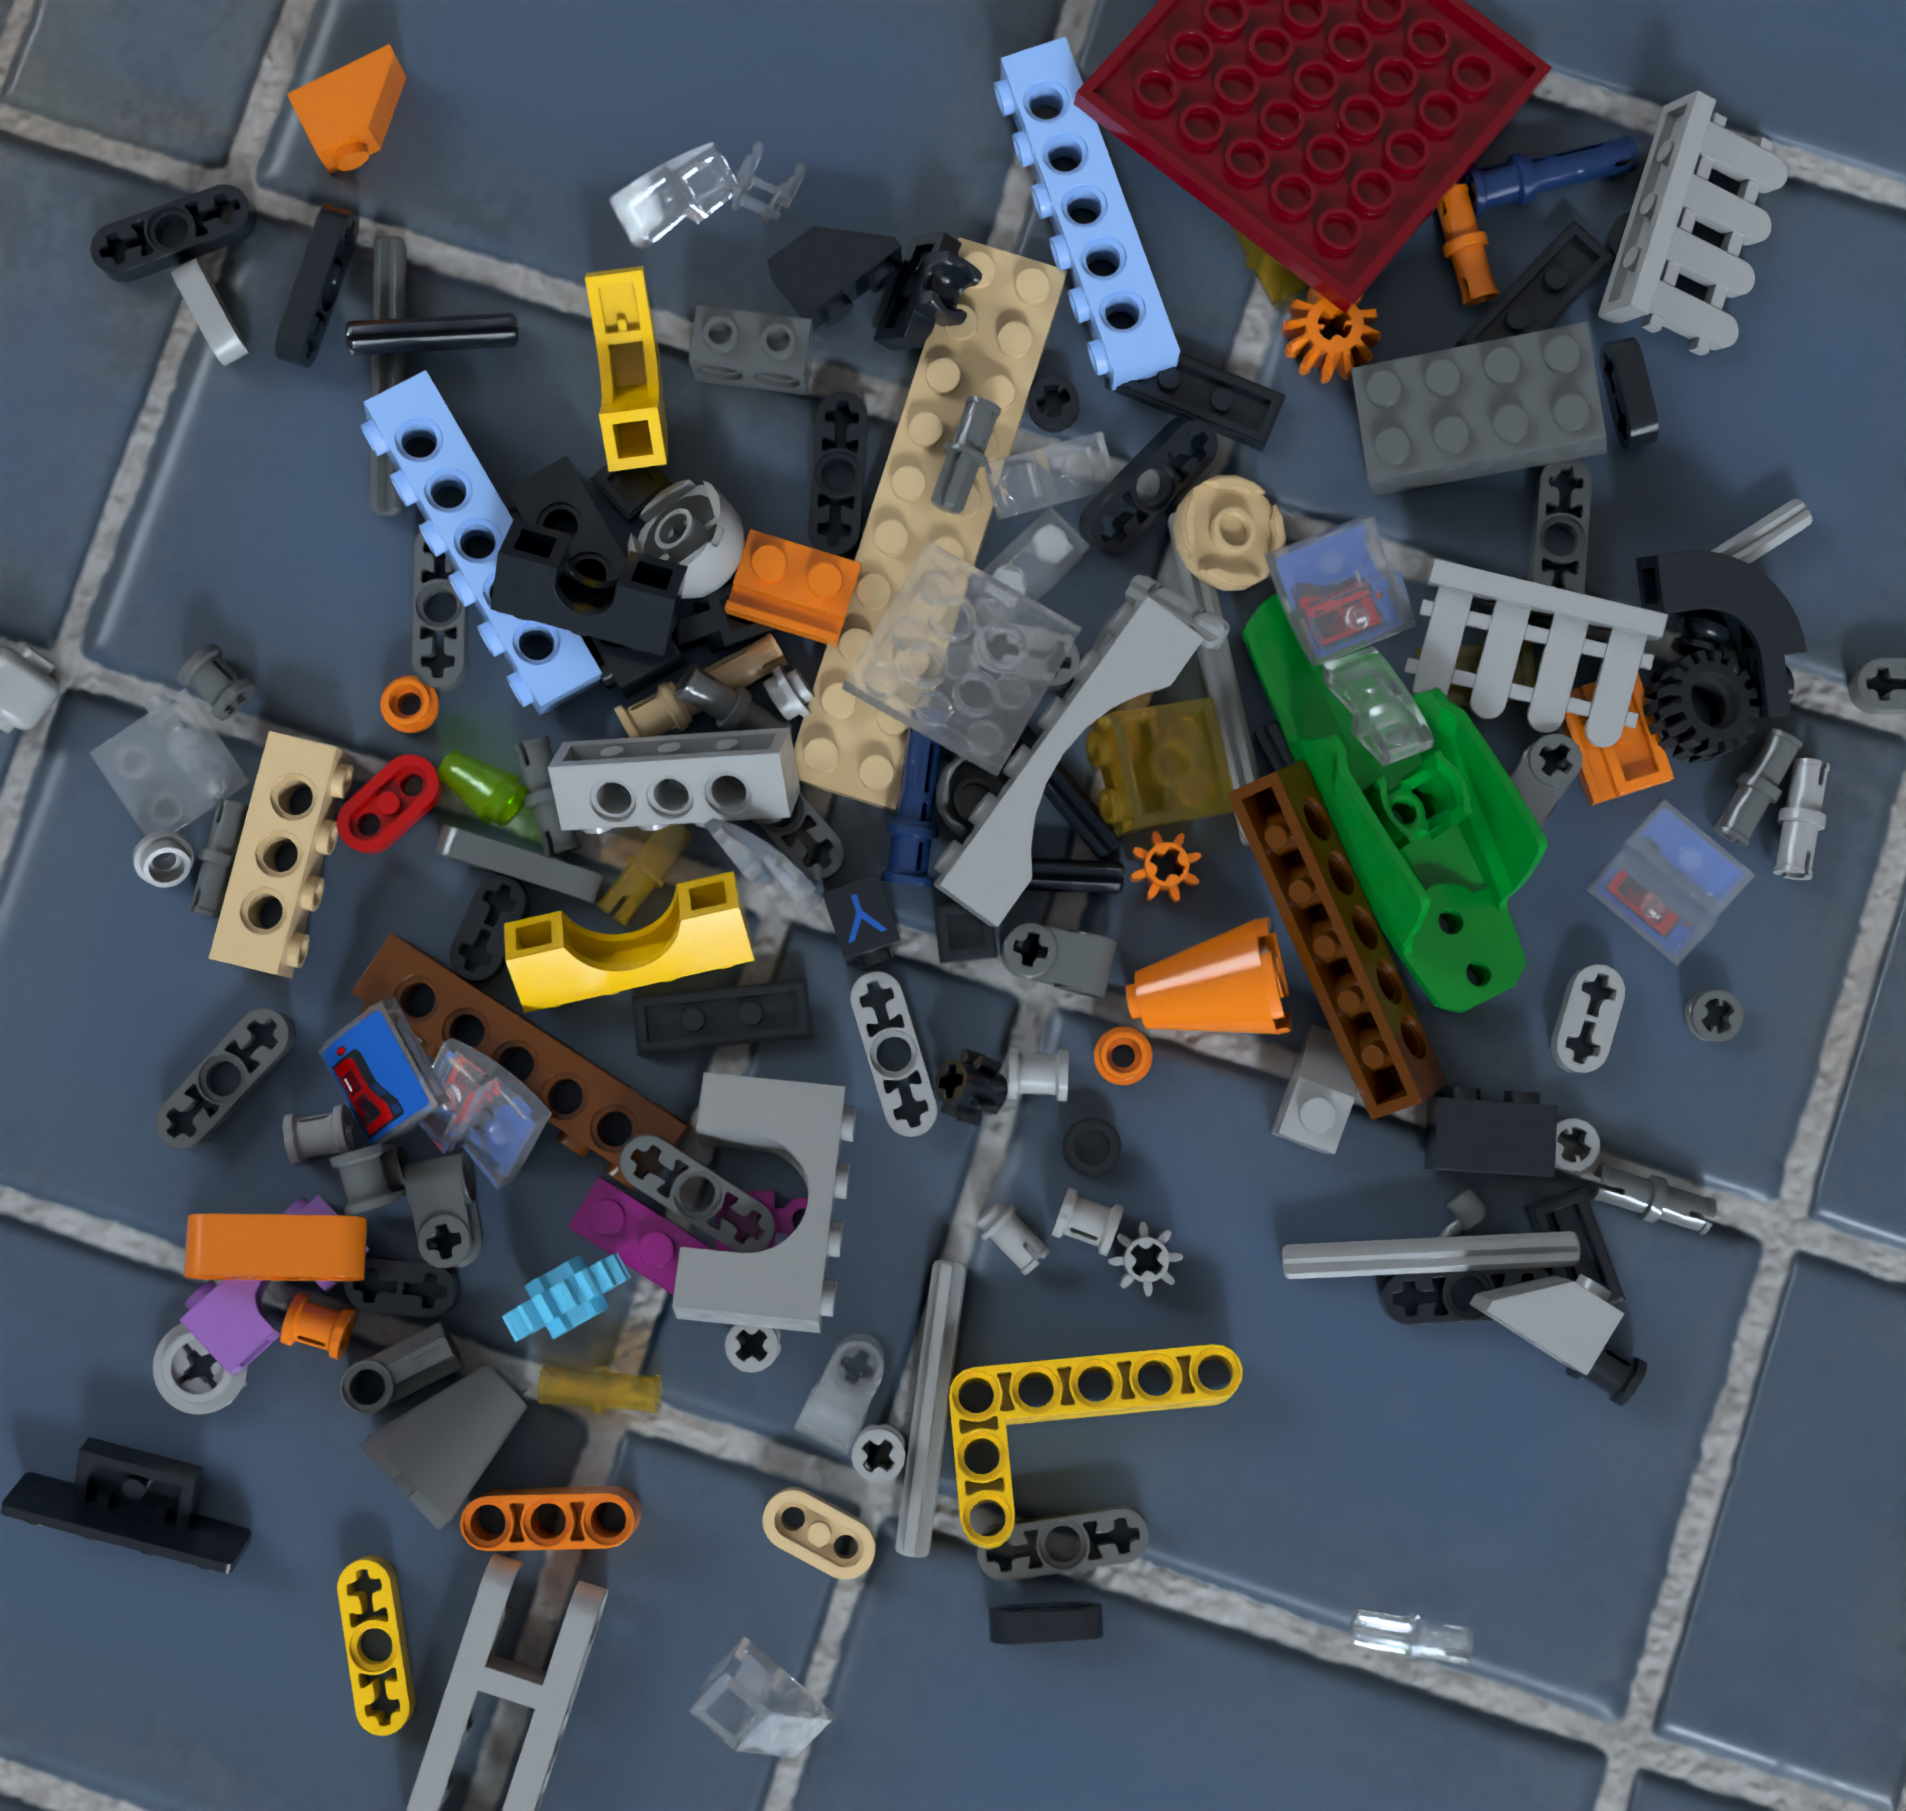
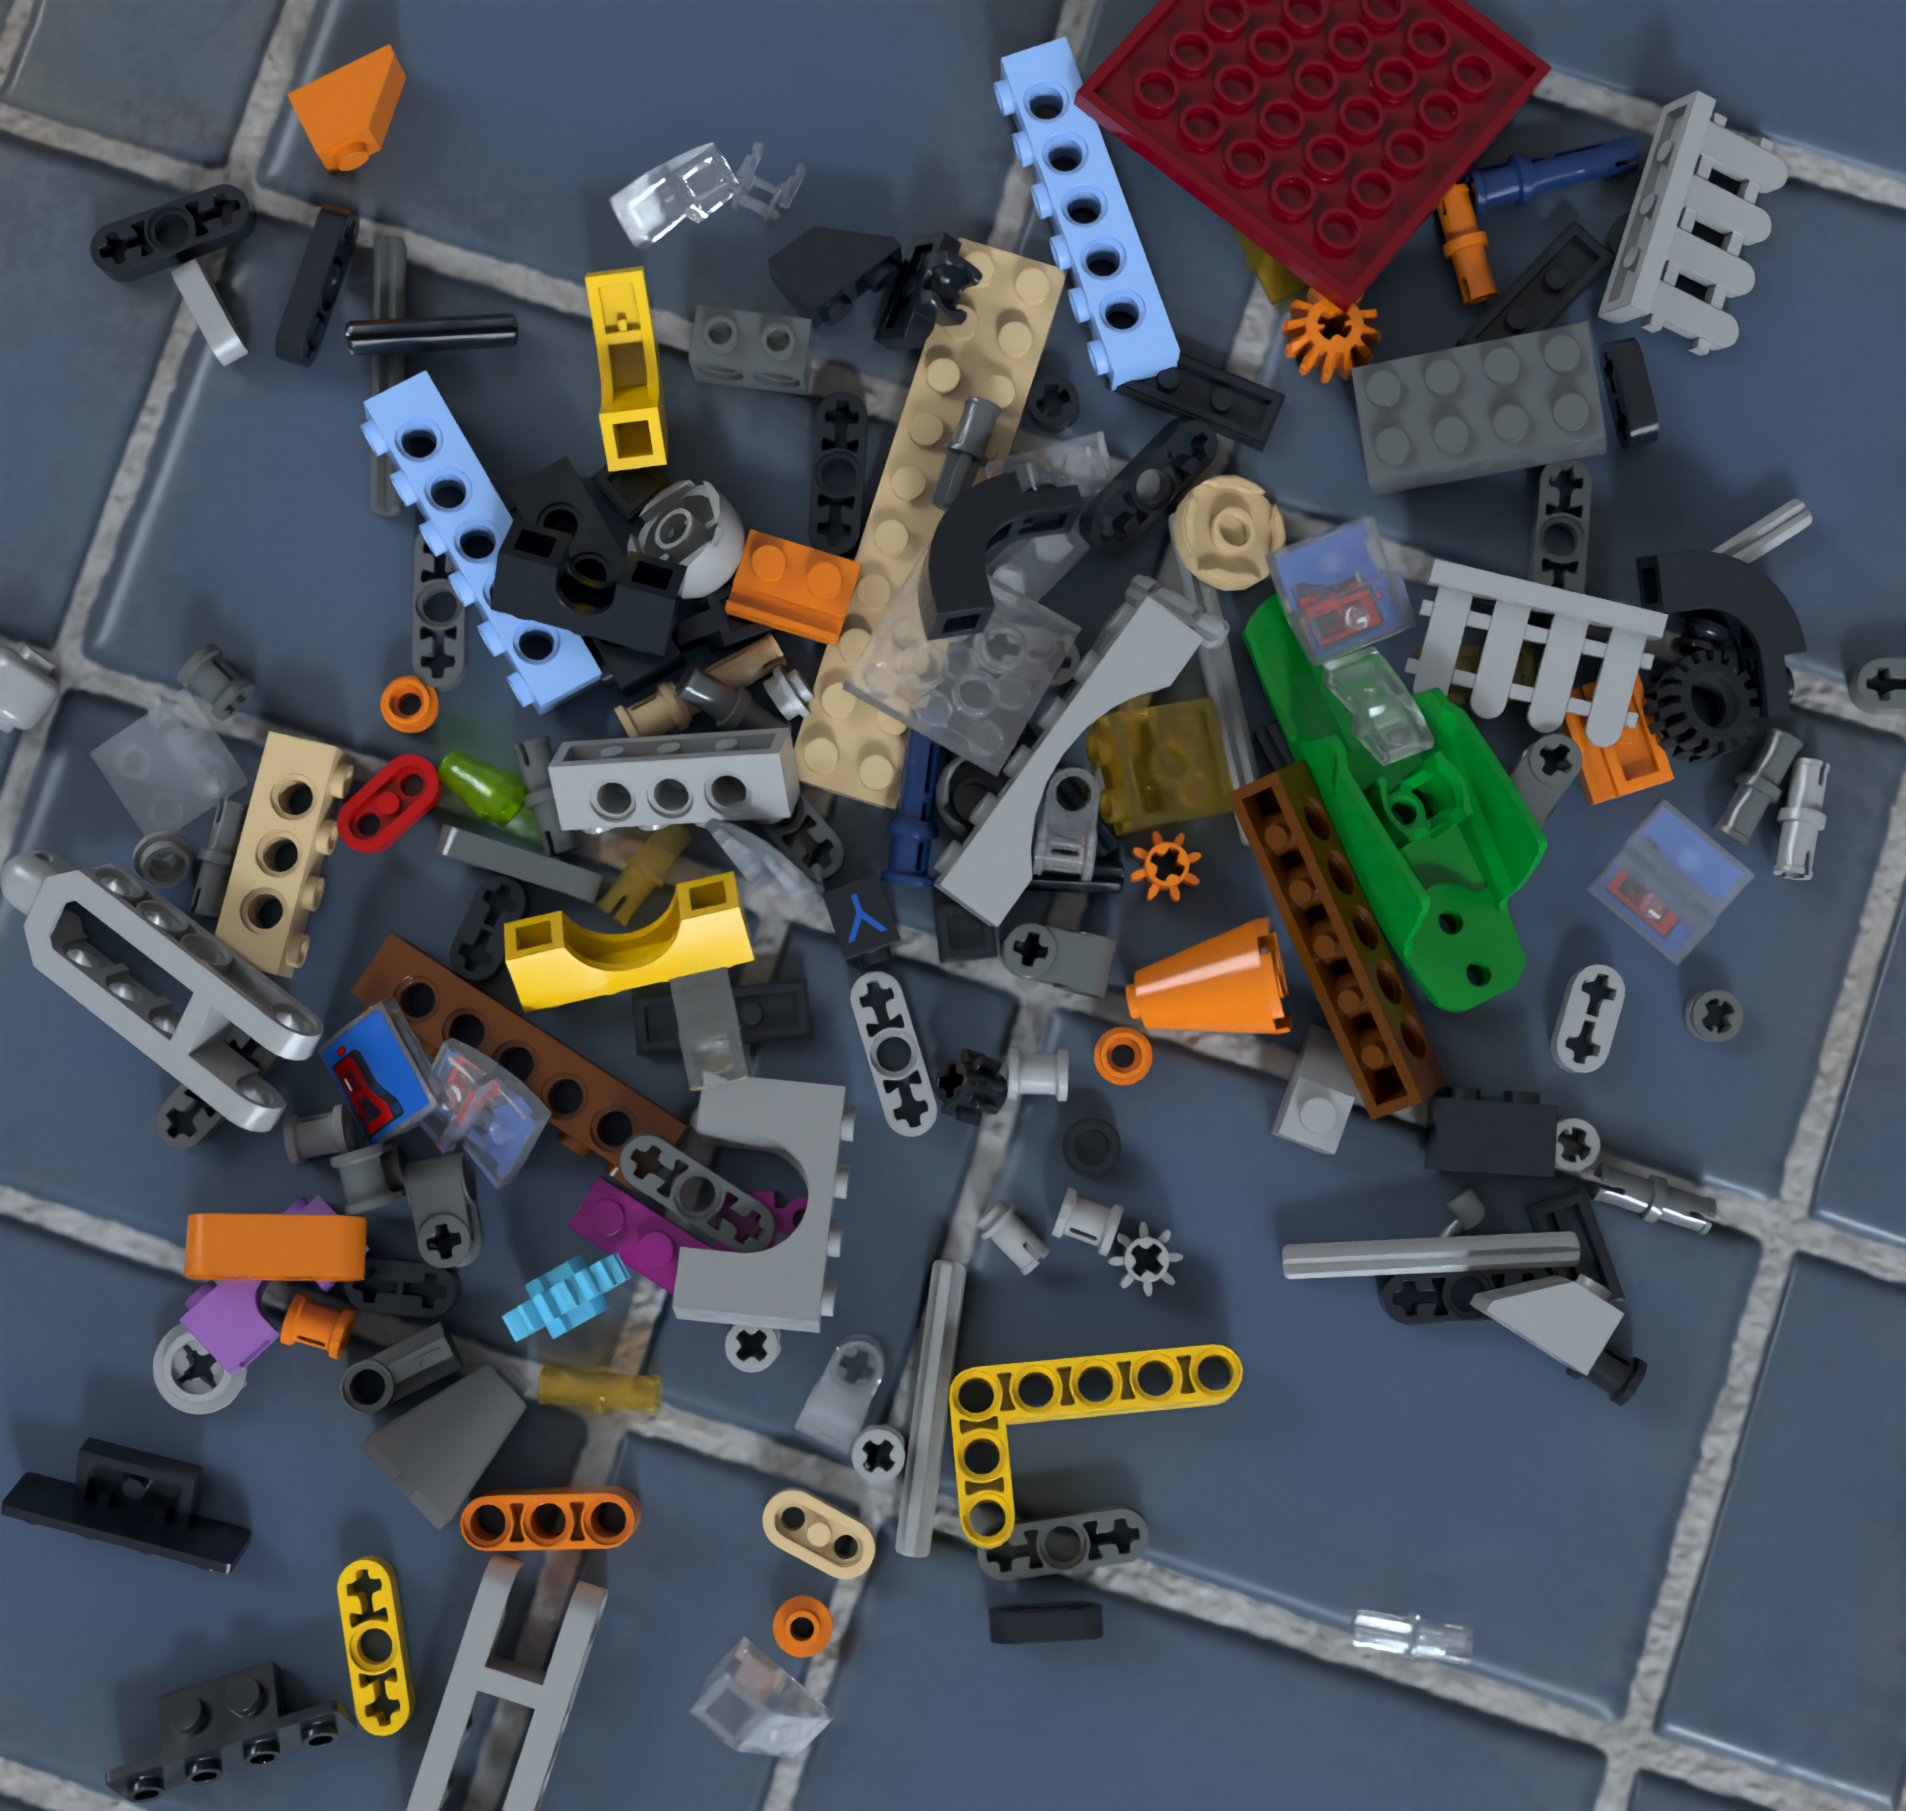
(222, 982): none -> light grey piece
(224, 1727): none -> black bracket
(709, 1029): none -> clear slope
(806, 1607): none -> orange plate
(953, 576): none -> black arch
(1067, 829): none -> clear piece

